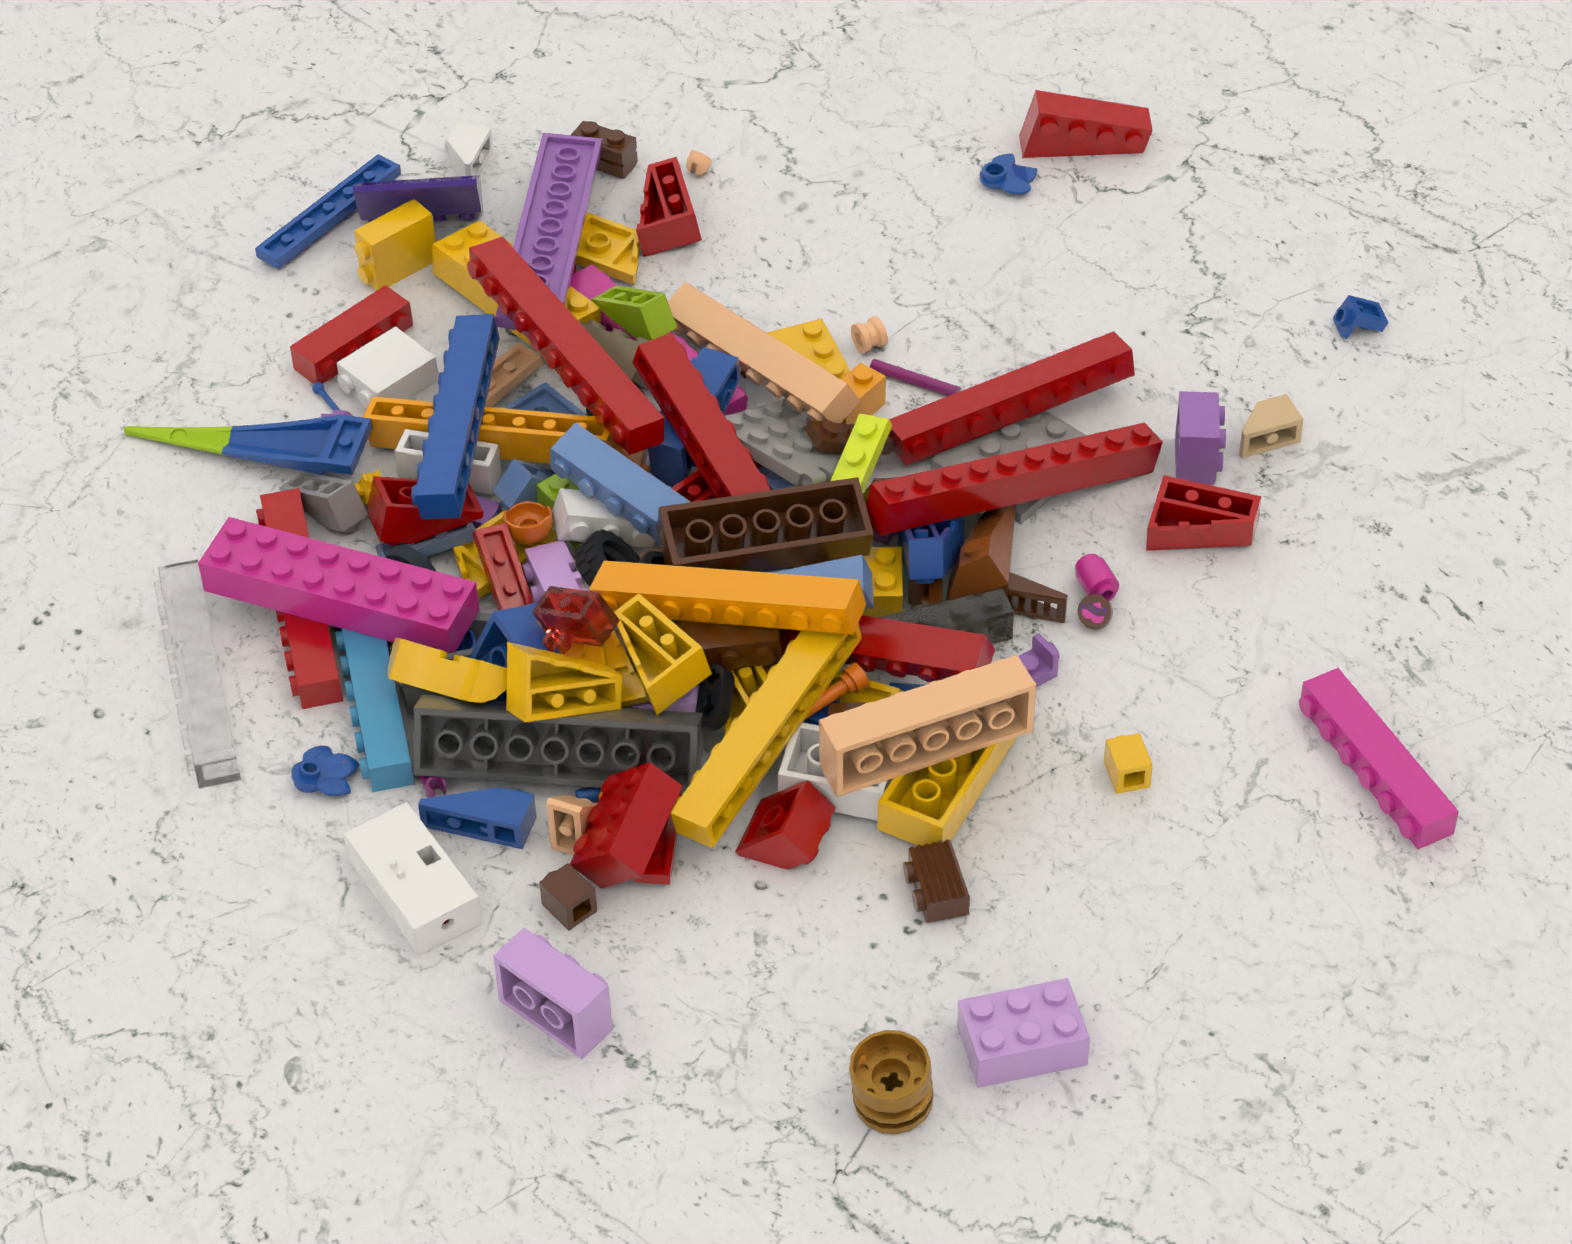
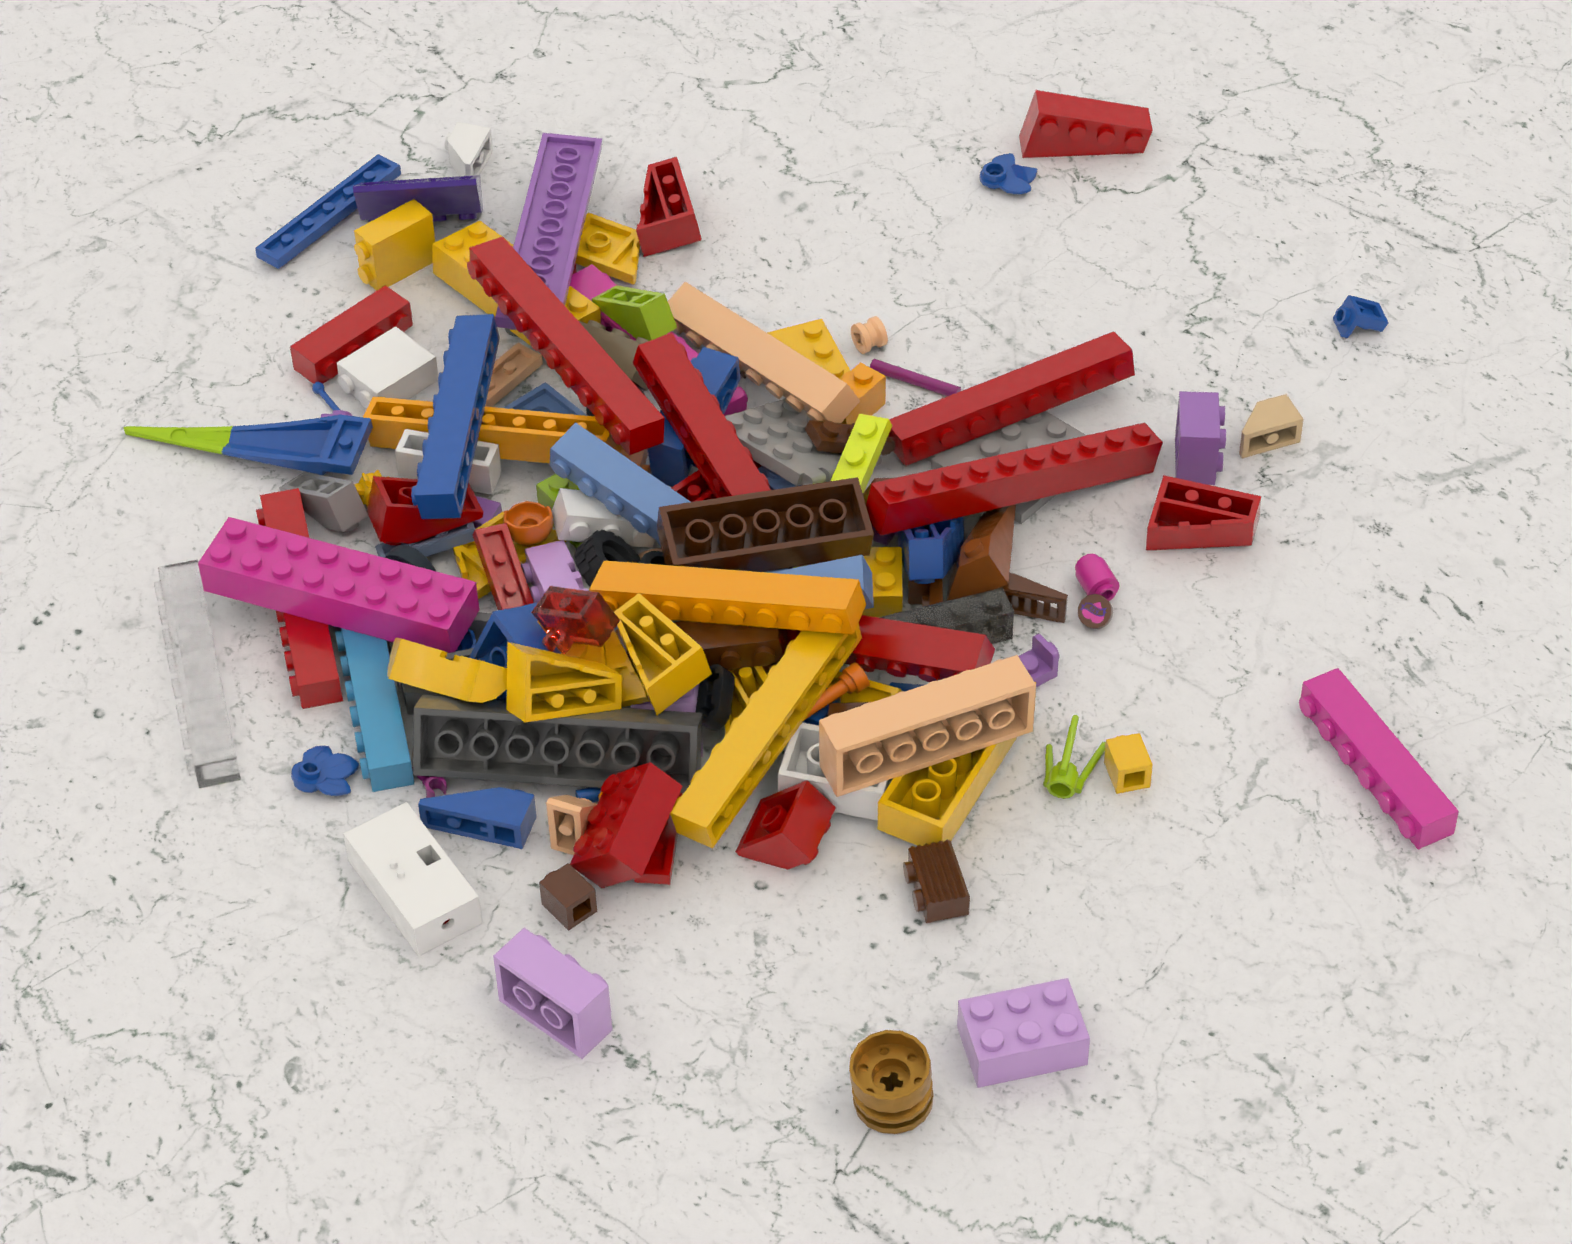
(520, 482): medium blue slope -> none
(618, 149): reddish brown brick -> none
(698, 161): light nougat hinge -> none
(1063, 778): none -> lime plant

